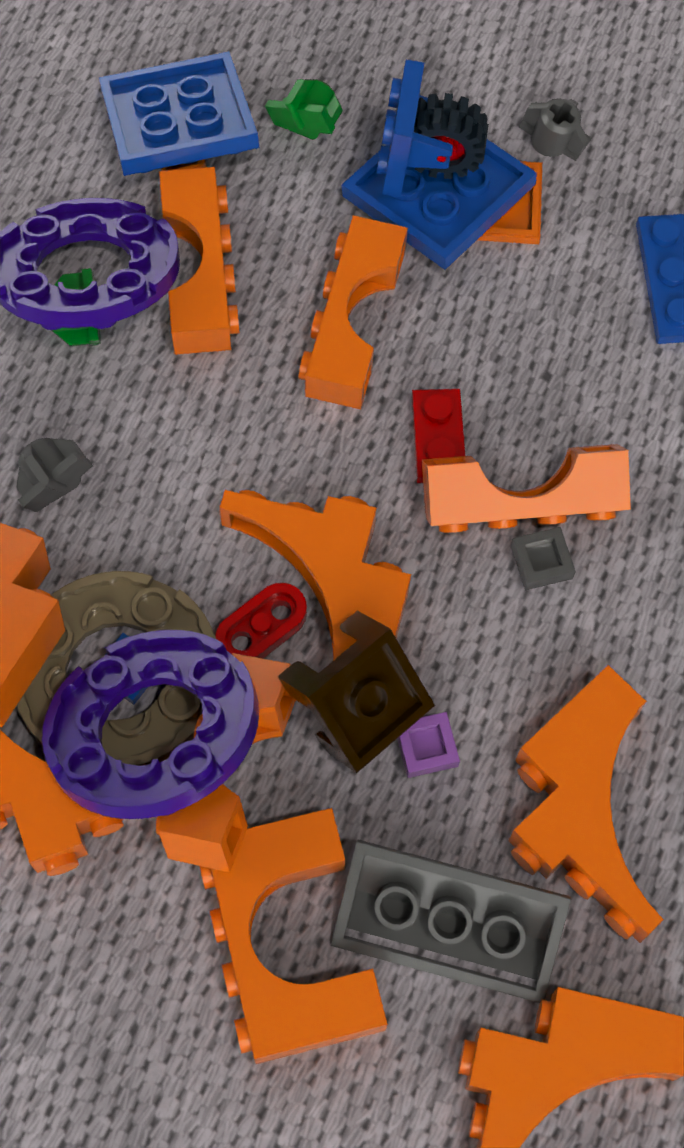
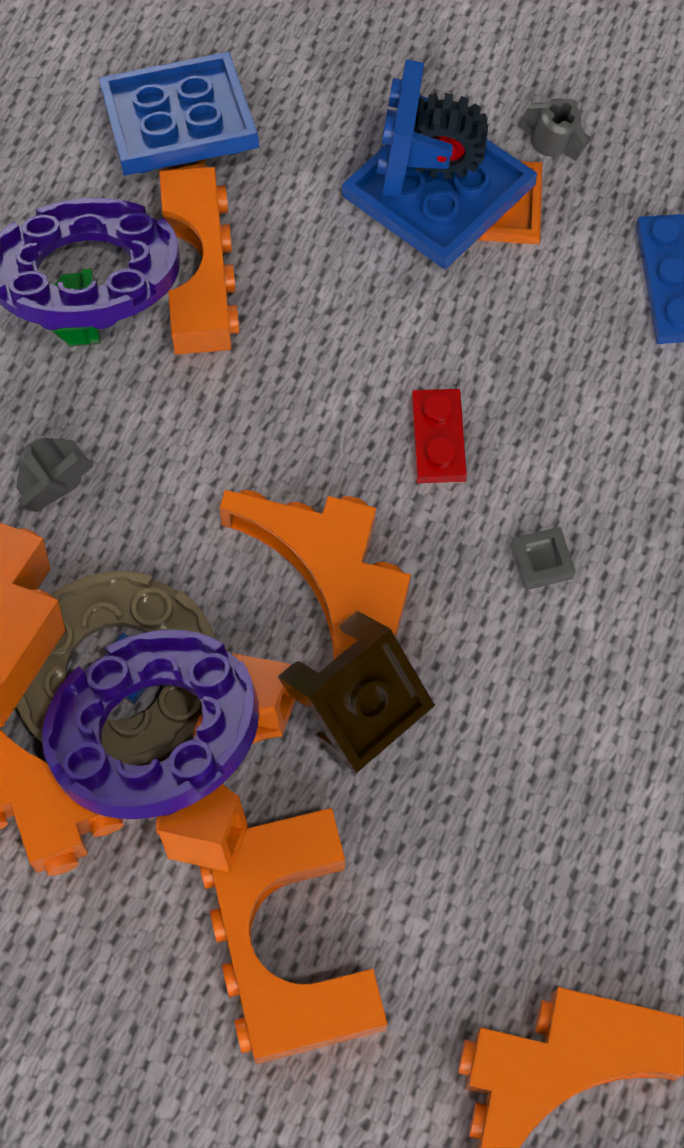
(259, 625): red plate -> none
(307, 109): green piece -> none
(340, 359): orange arch -> none
(428, 746): medium lavender plate -> none
(453, 915): dark grey slope -> none
(574, 824): orange arch -> none
(588, 483): orange arch -> none

